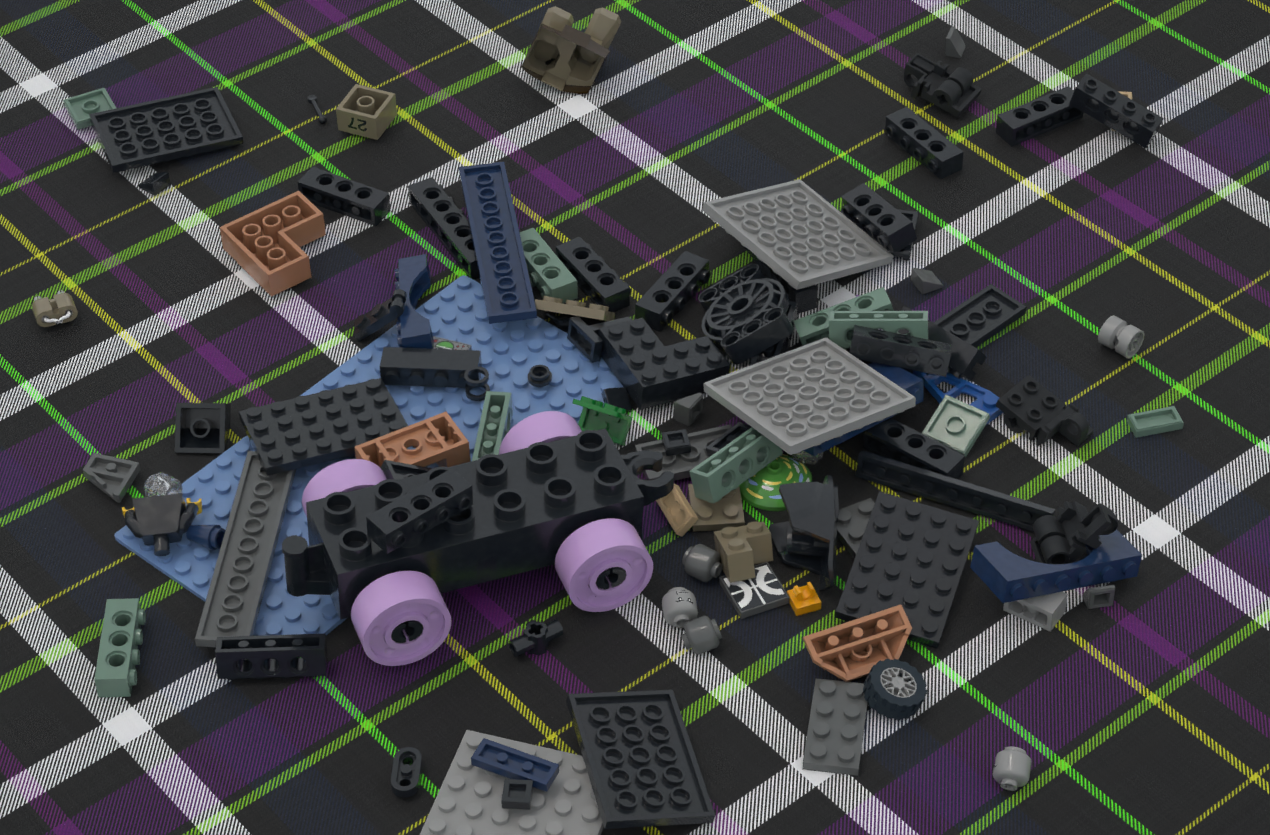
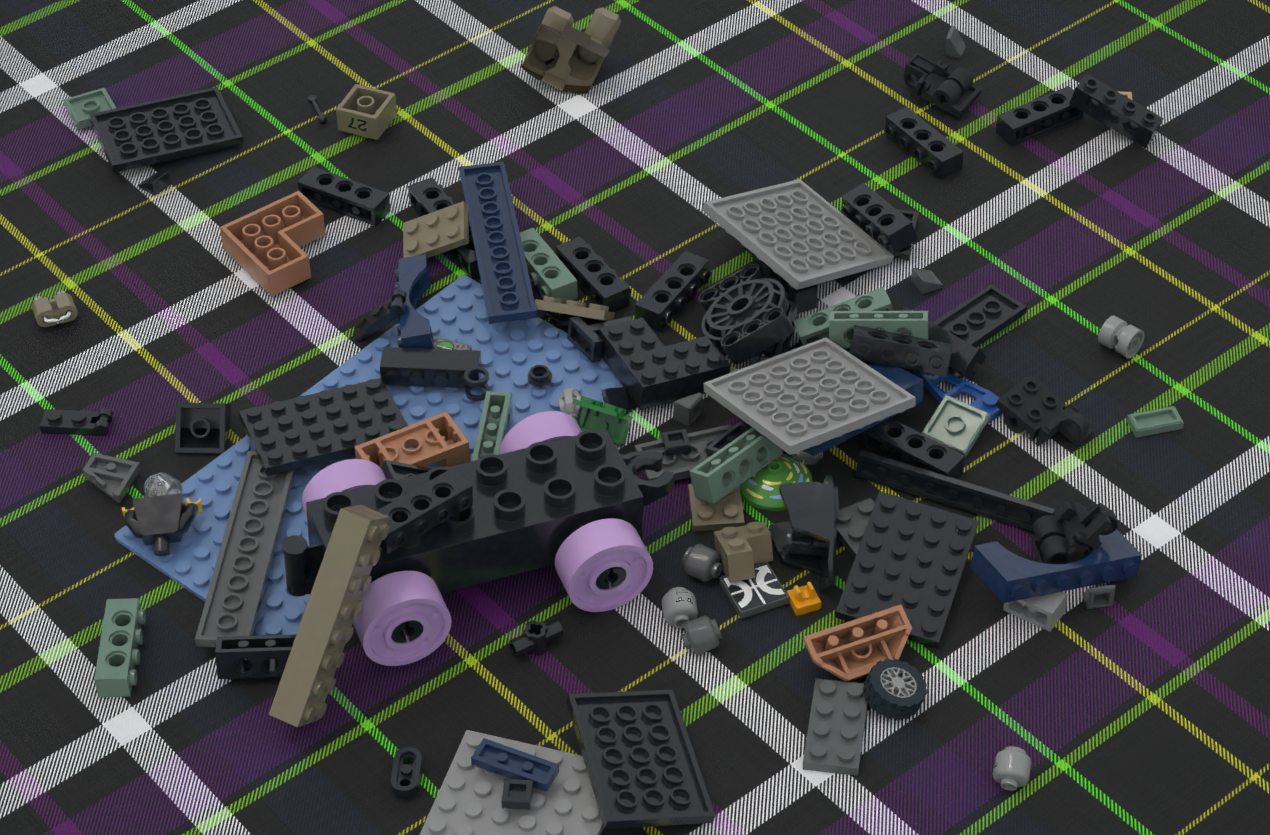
(76, 422): none -> black plate
(206, 535): dark blue cone -> none
(330, 615): none -> dark tan brick
(436, 231): none -> dark tan plate
(566, 405): none -> light grey piece
(677, 511): tan plate -> none

